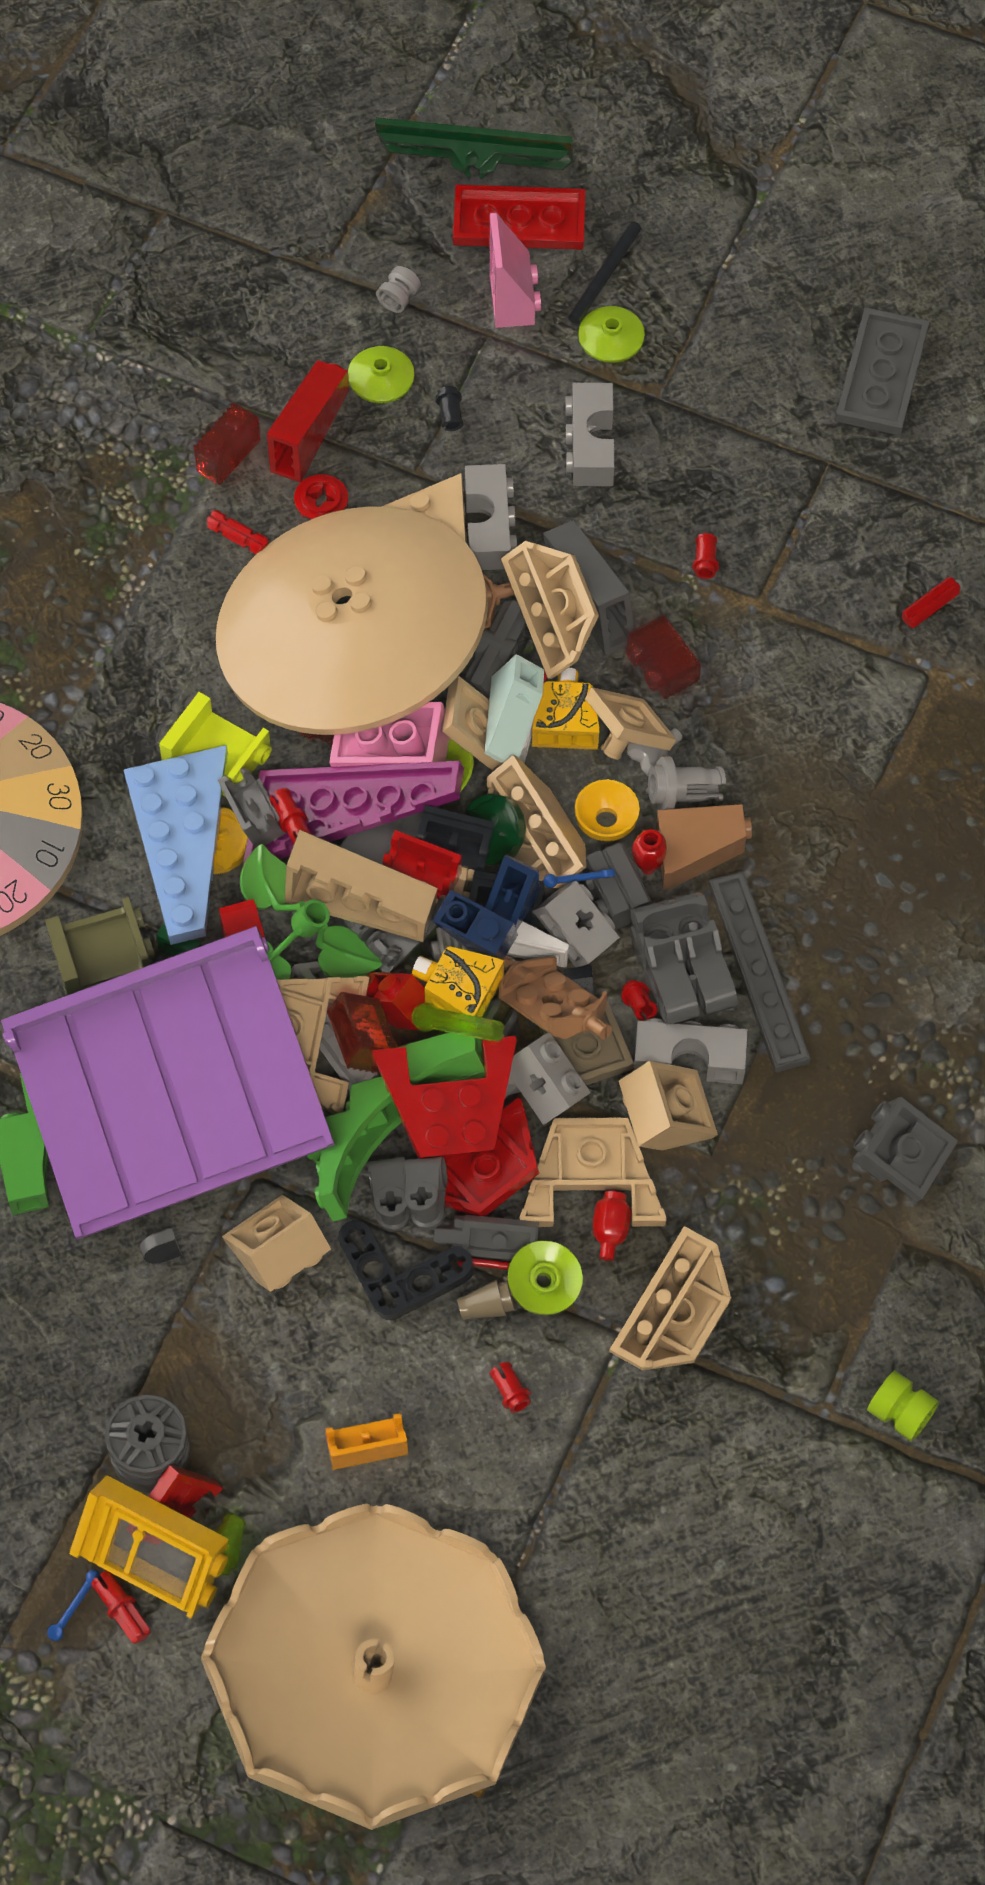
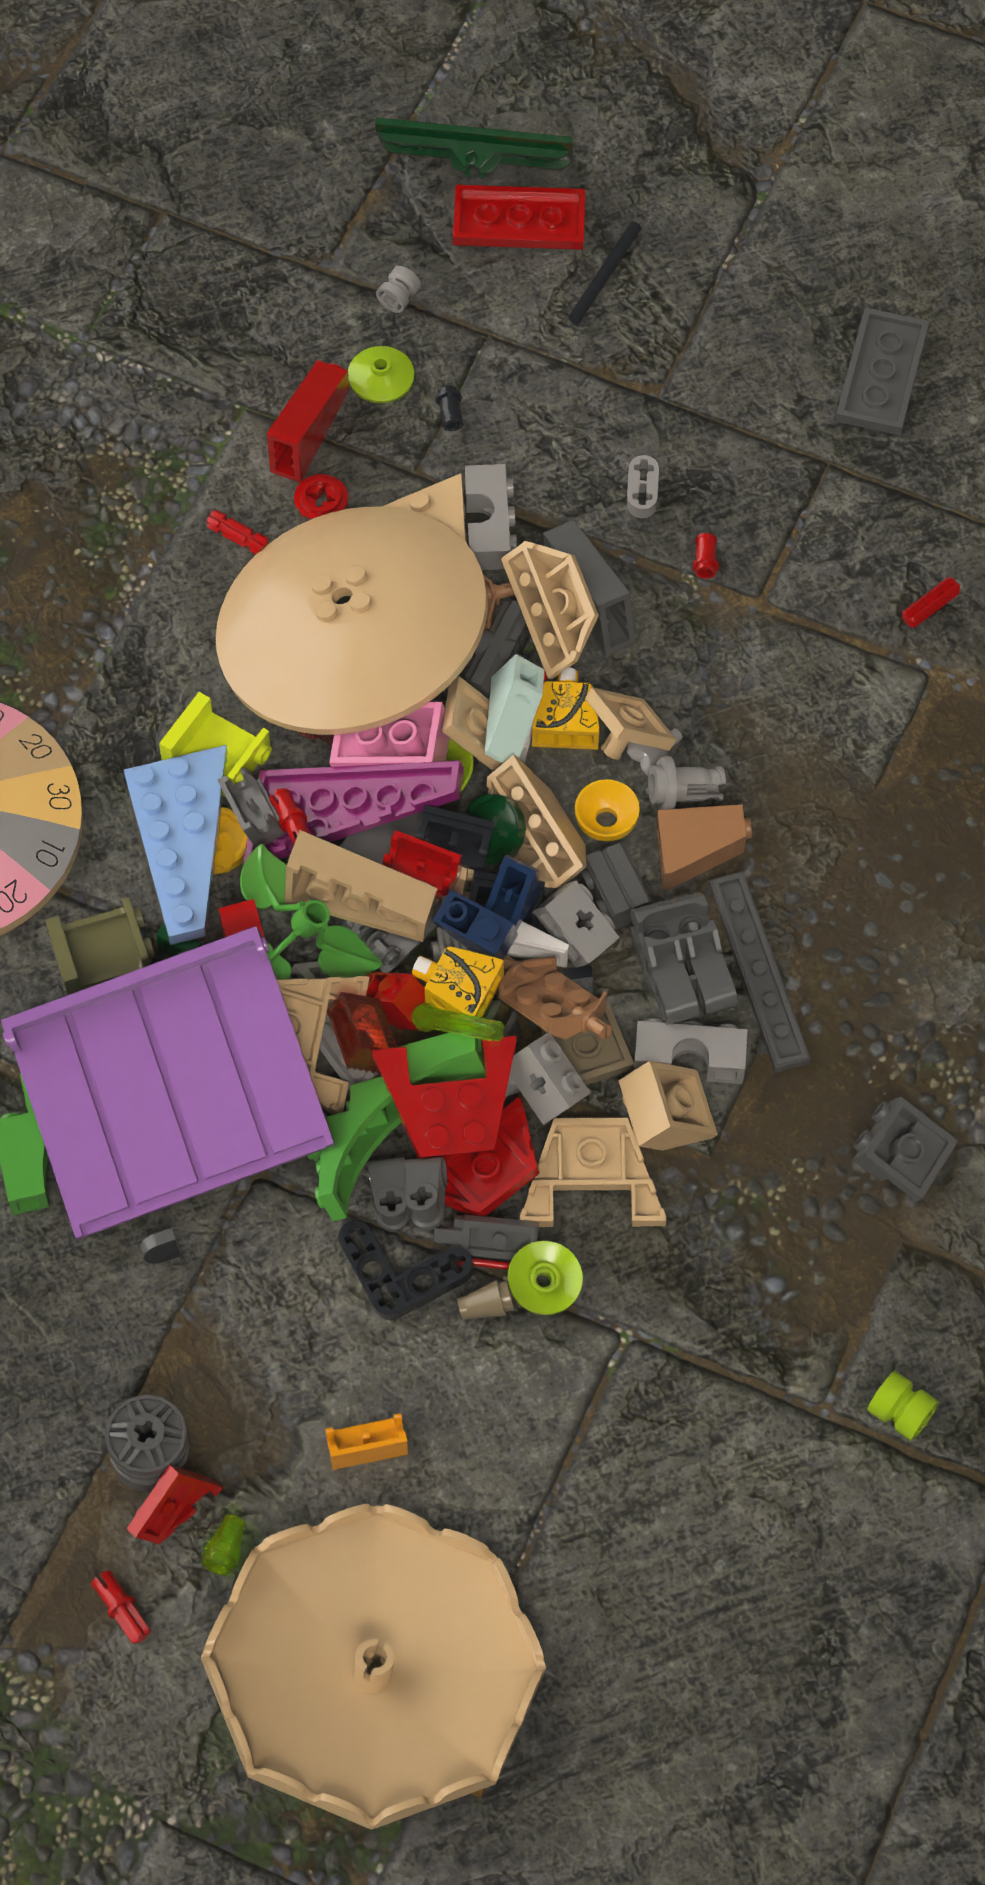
(56, 1632): blue hinge -> none
(150, 1546): yellow door -> none
(226, 443): clear red brick -> none
(277, 1243): tan slope -> none
(511, 278): bright pink slope -> none
(514, 1394): red pin -> none
(551, 880): blue hinge -> none
(590, 456): light grey arch -> none
(611, 344): lime dish -> none
(611, 1222): red plant -> none
(636, 995): red pin -> none
(638, 486): none -> light grey beam
(649, 851): red plant -> none
(663, 657): clear red brick -> none
(677, 1307): tan wedge -> none

